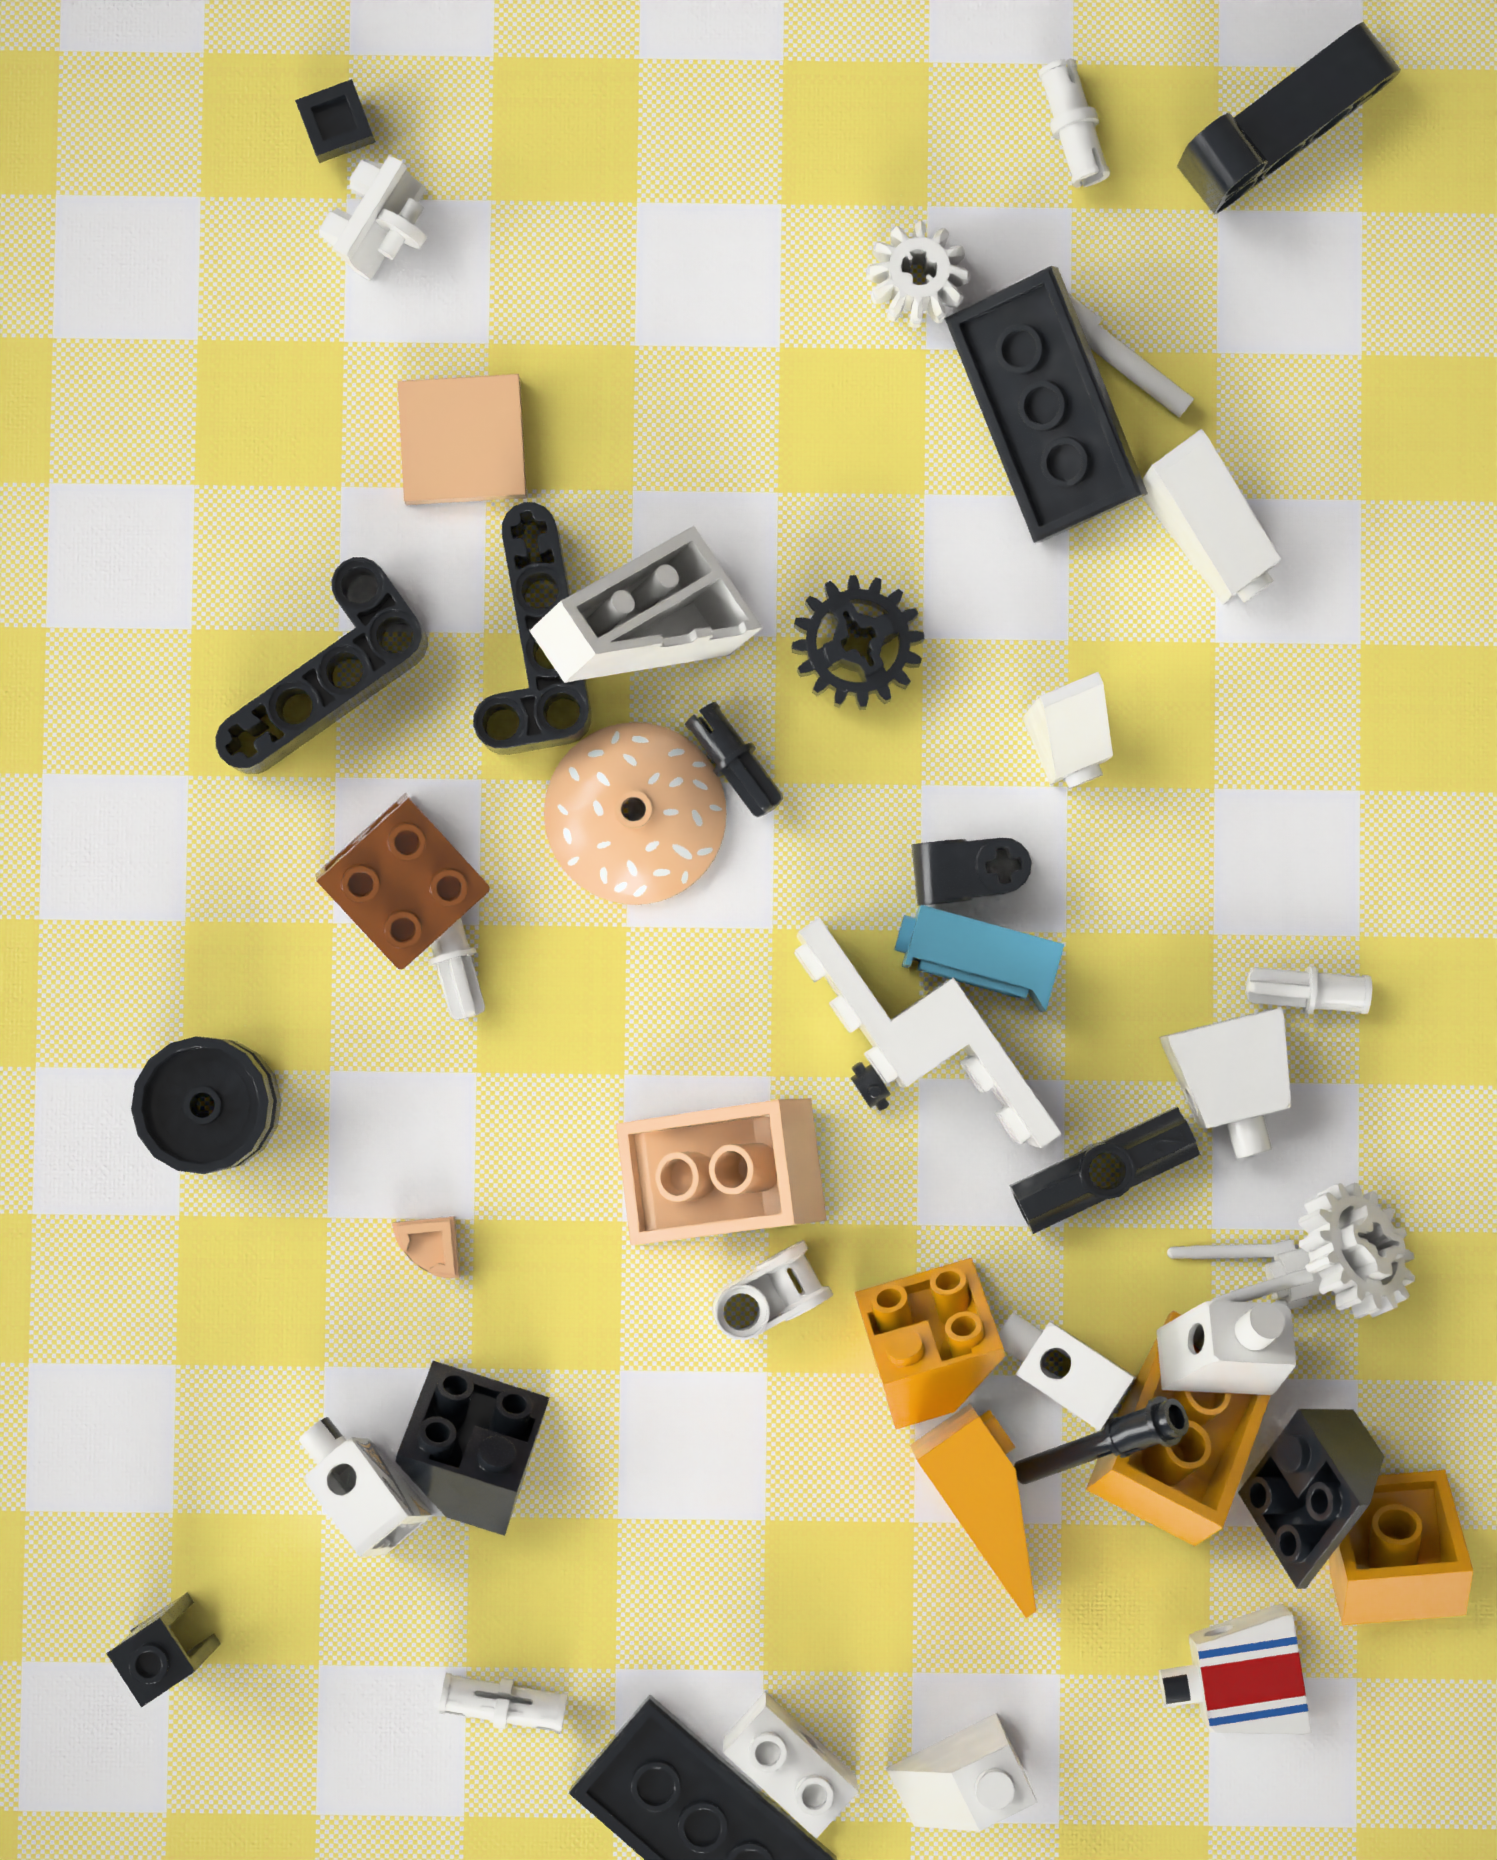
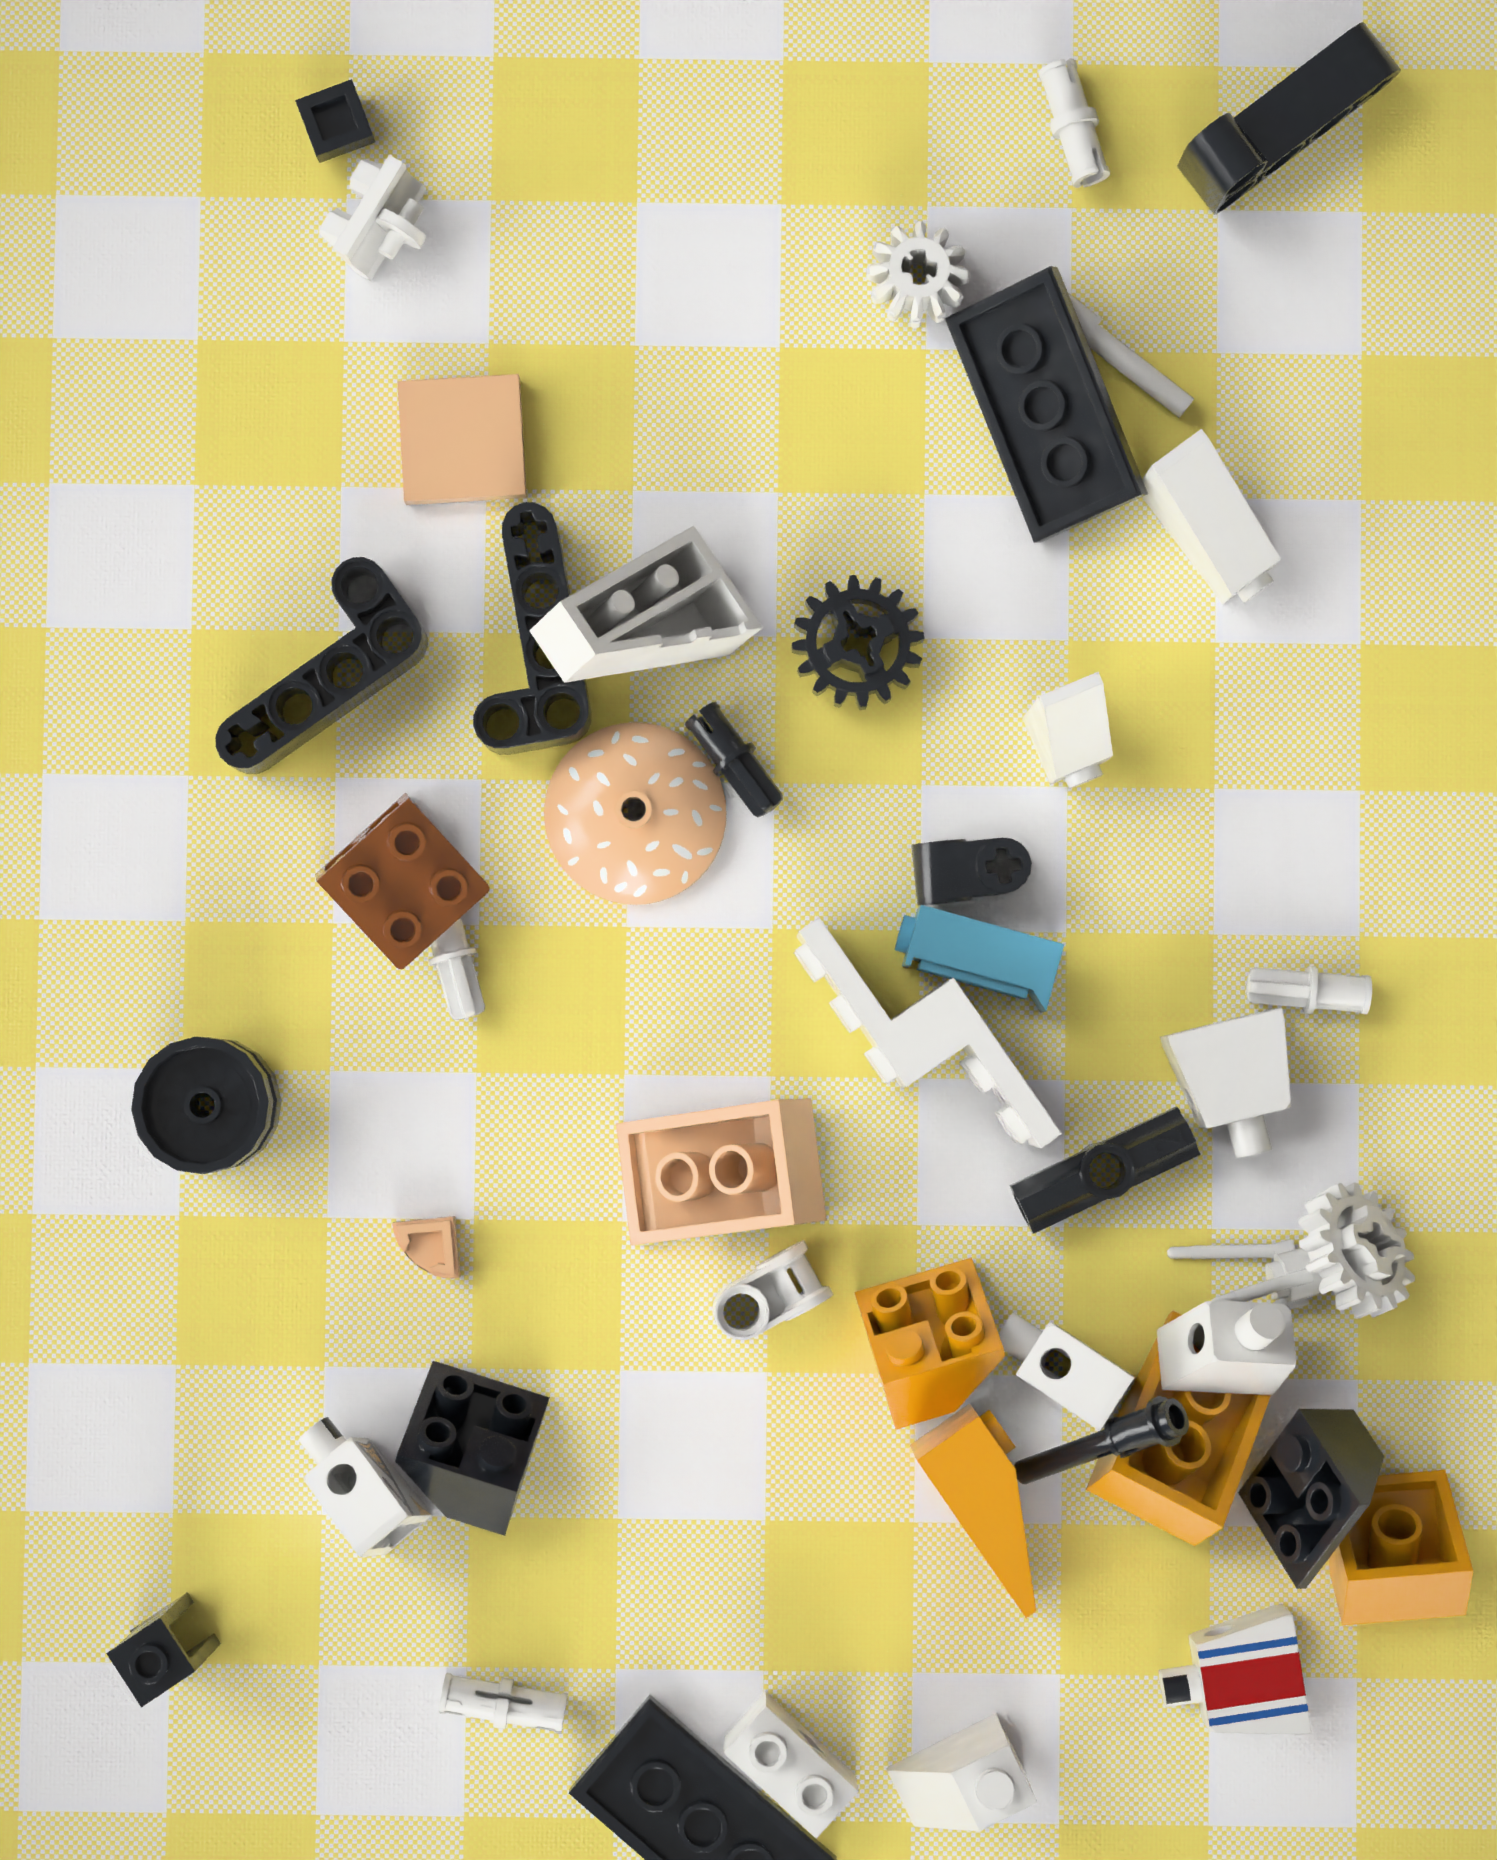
(870, 1086): black piece -> none

